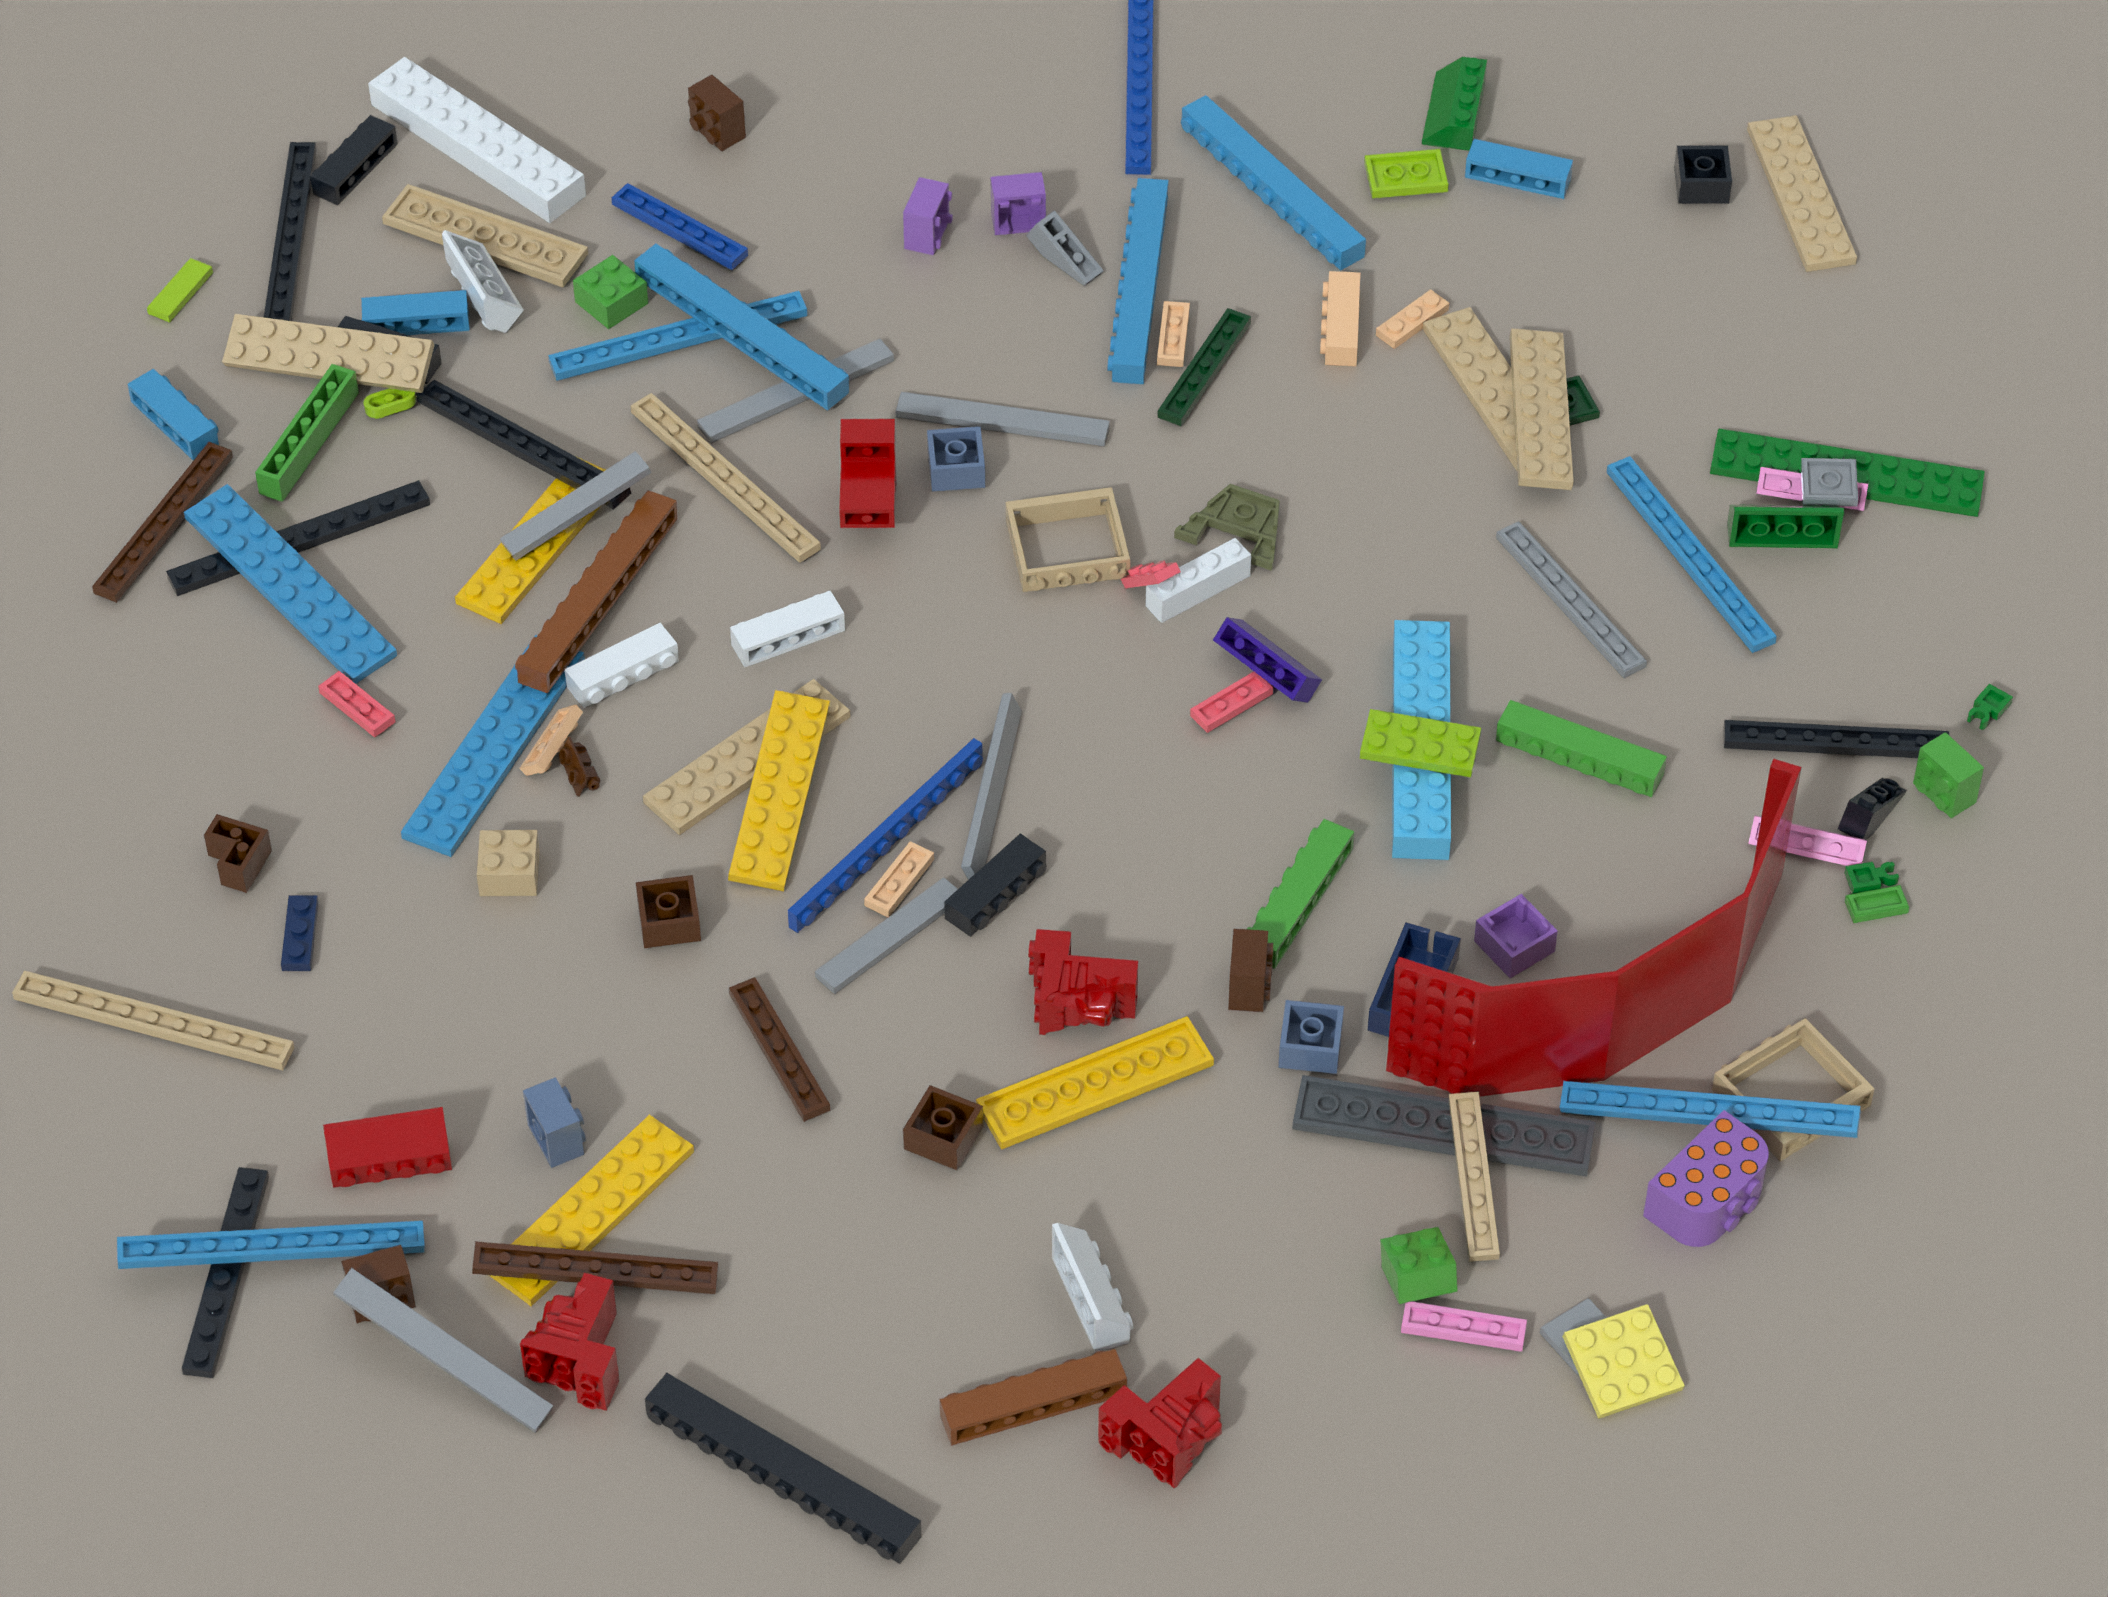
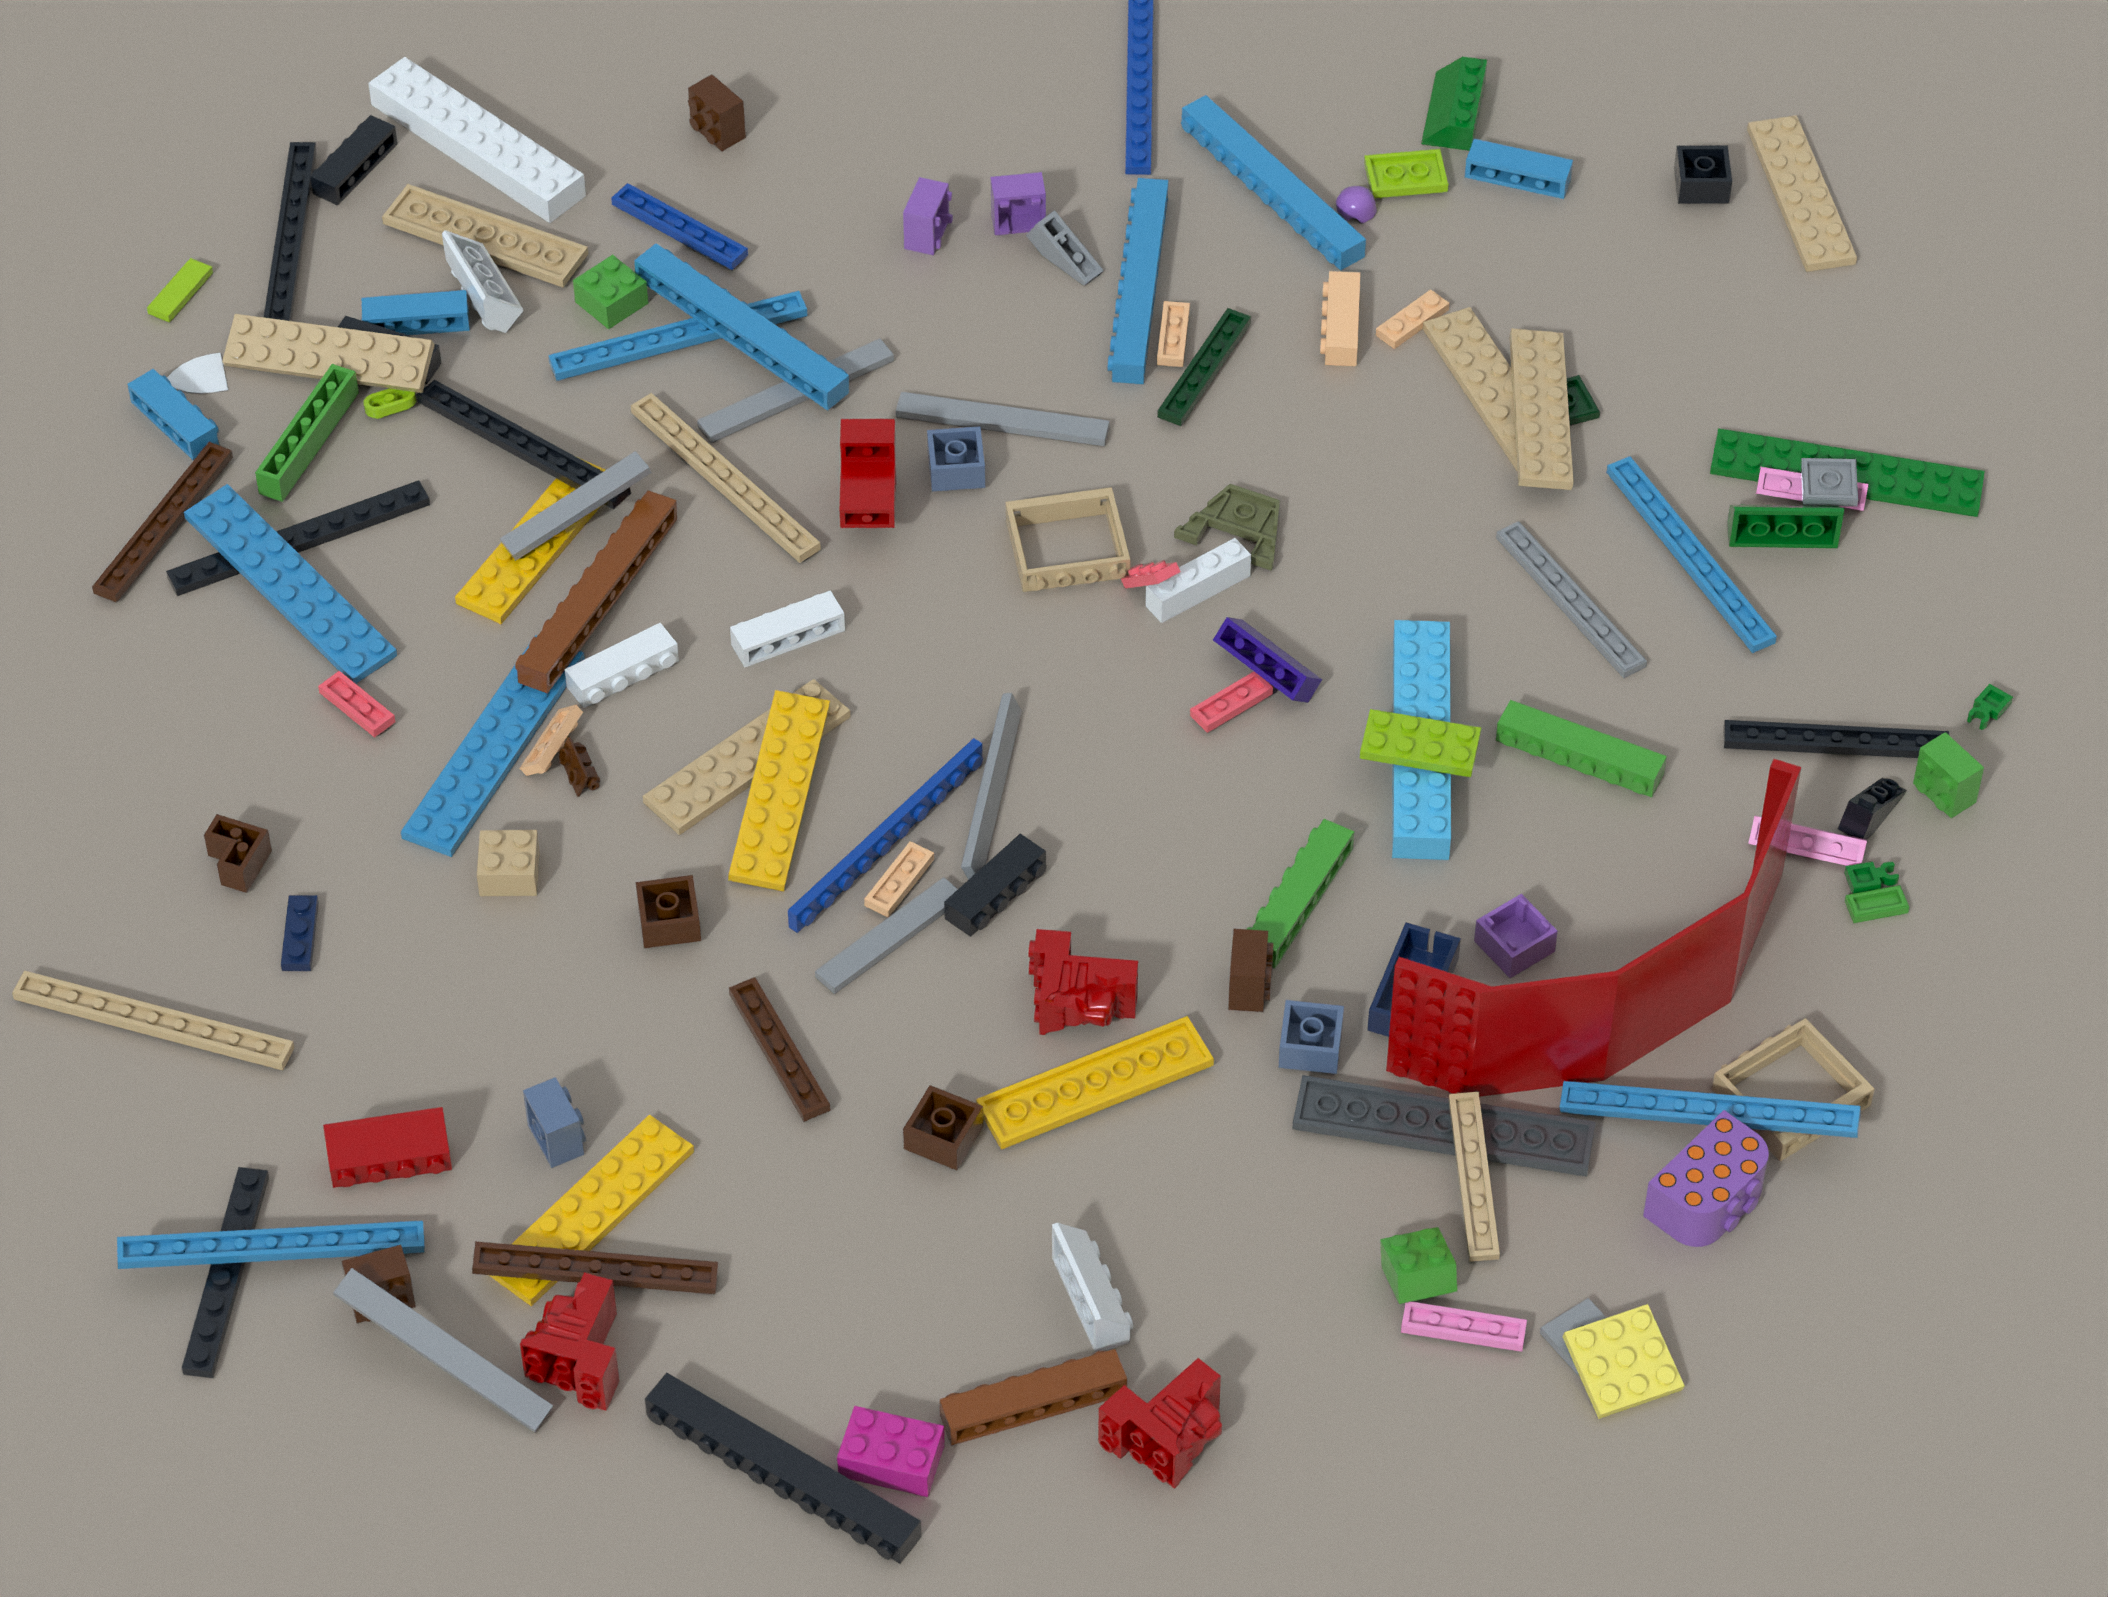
(200, 375): none -> white sticker
(891, 1451): none -> dark pink brick
(1356, 203): none -> medium lavender hair

